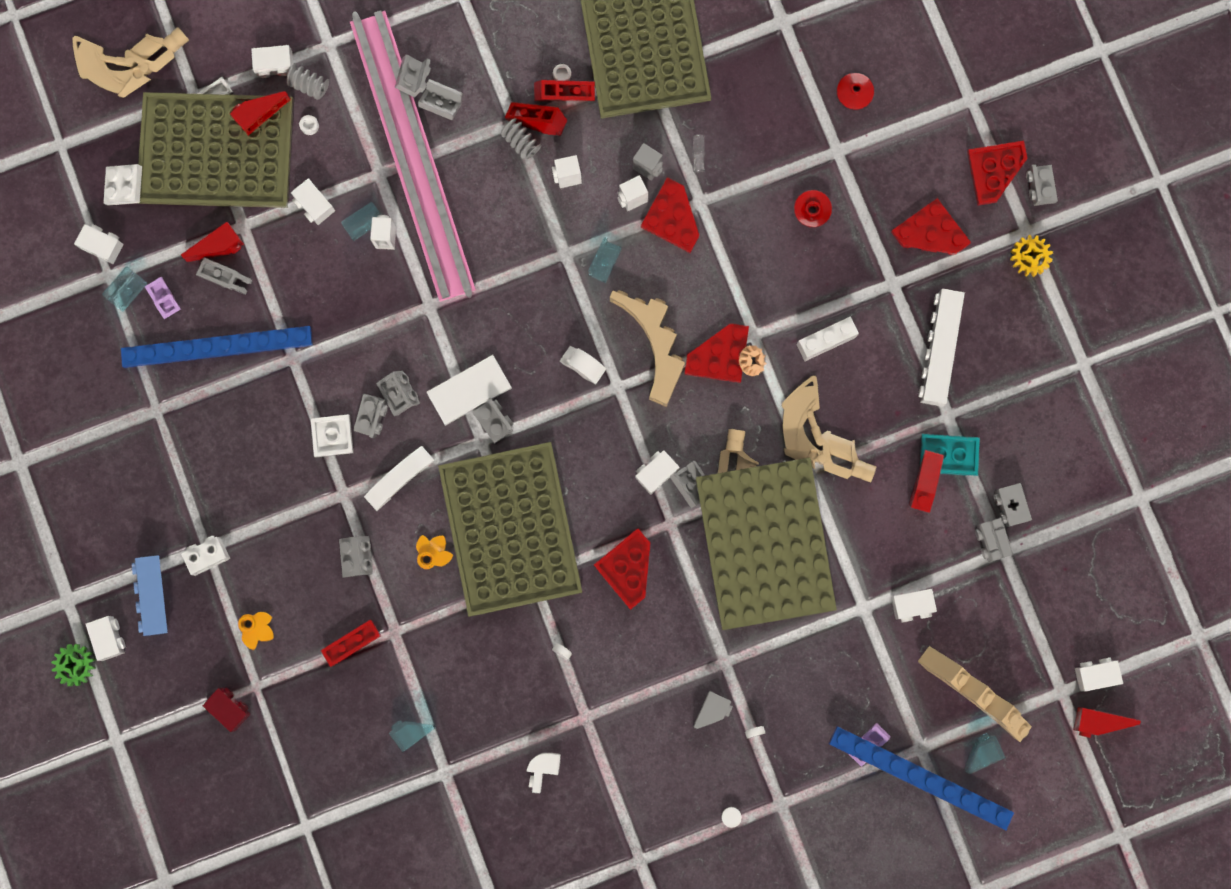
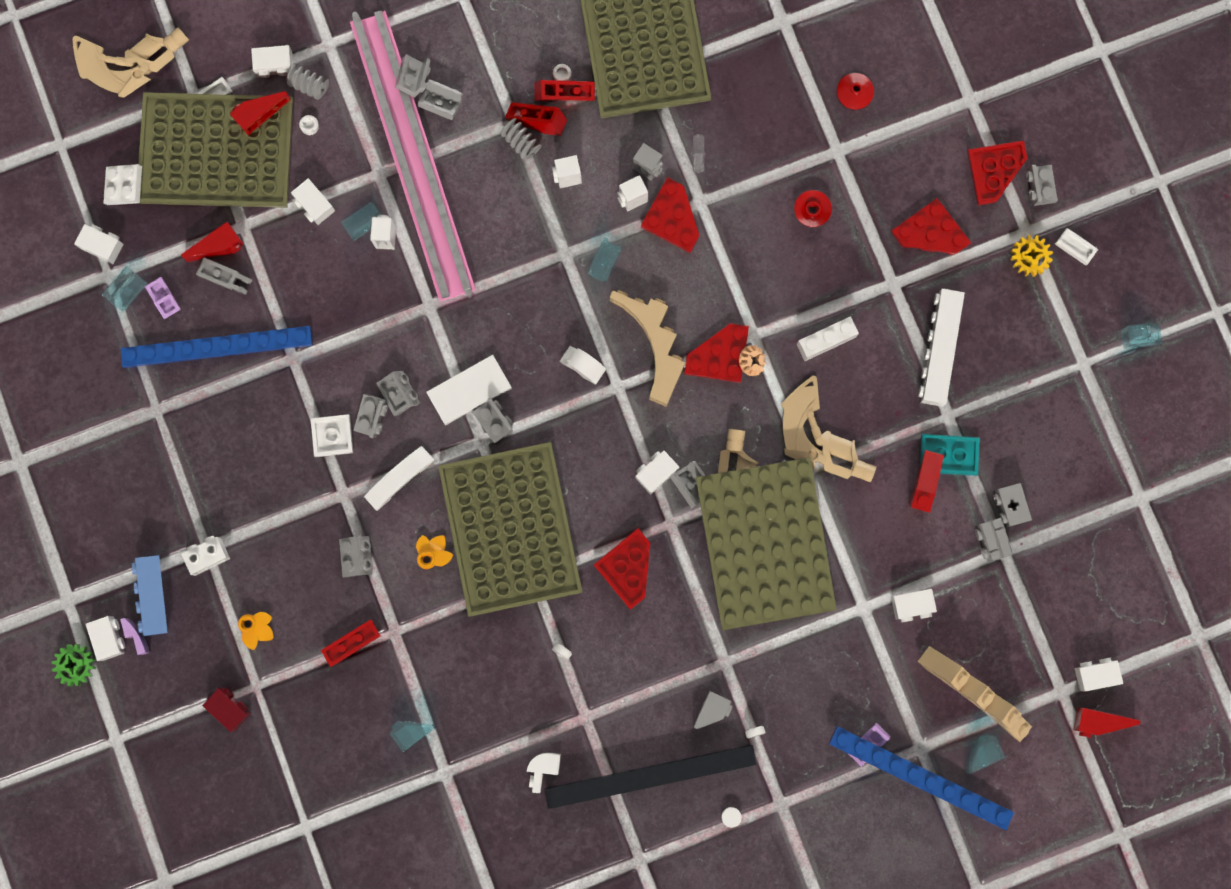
(131, 631): none -> lavender slope
(650, 776): none -> black beam
(1076, 246): none -> white tile
(1141, 335): none -> clear light blue slope

